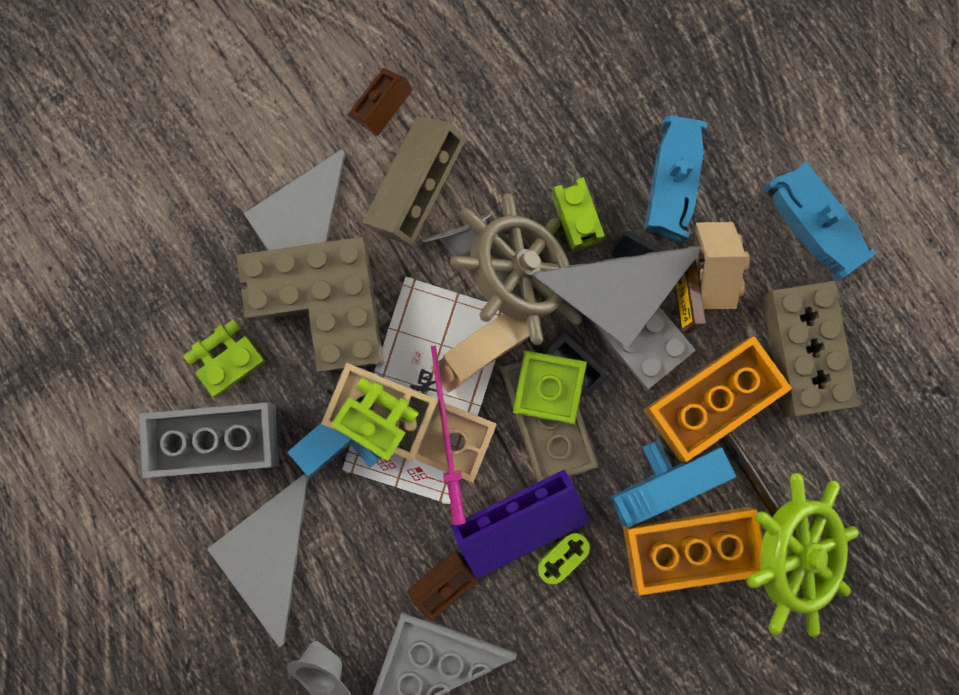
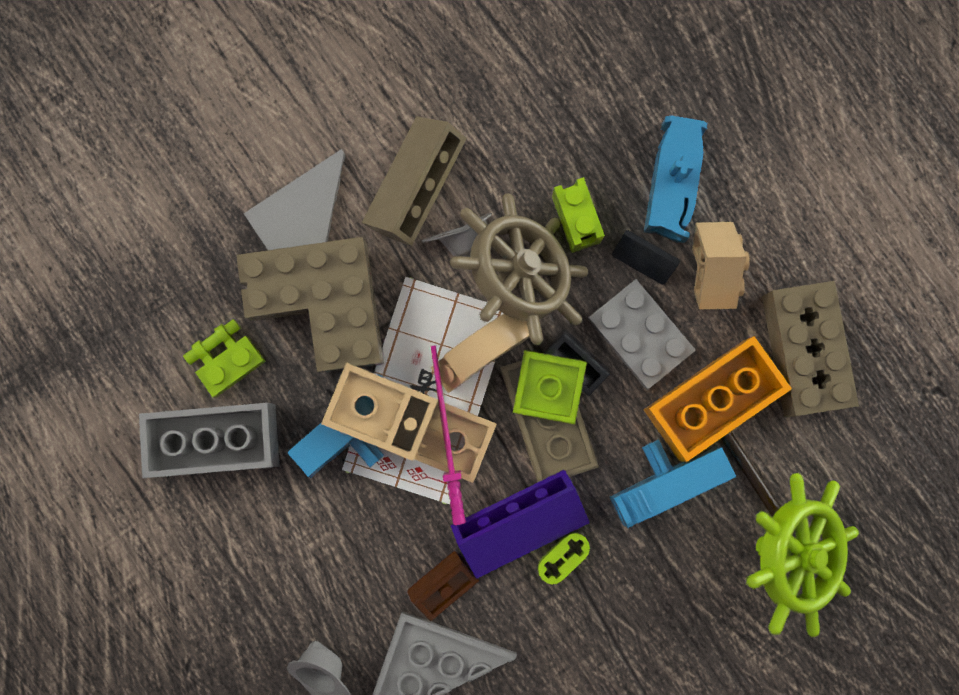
(263, 557): light grey tile -> none
(369, 428): lime plate -> none
(380, 101): reddish brown slope -> none
(620, 291): light grey tile -> none
(690, 301): reddish brown tile -> none
(693, 550): light orange brick -> none
(819, 221): dark azure piece -> none

